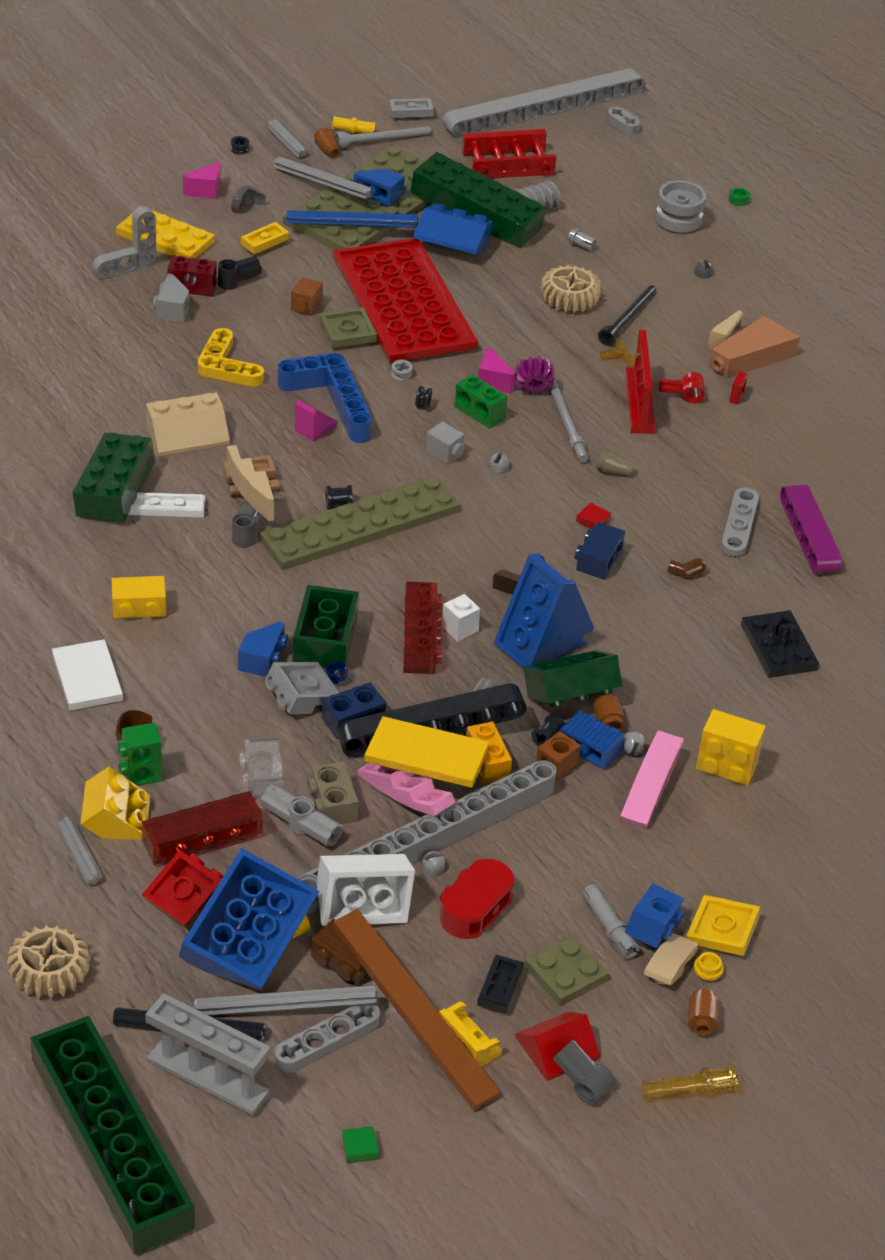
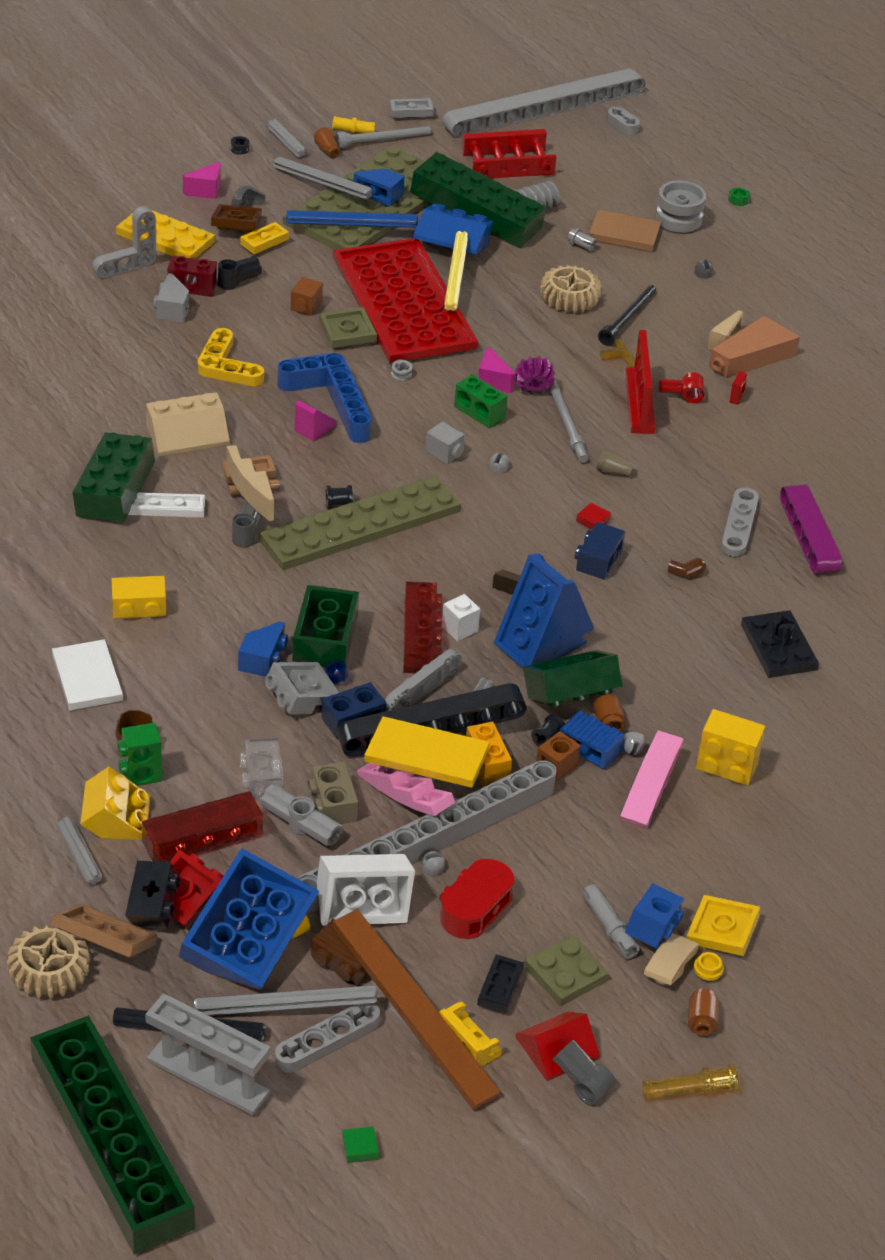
(104, 930): none -> medium nougat tile
(153, 894): none -> black brick
(236, 217): none -> reddish brown plate
(423, 397): black bush -> none
(424, 681): none -> light grey plate
(456, 271): none -> light yellow axle
(625, 230): none -> medium nougat tile

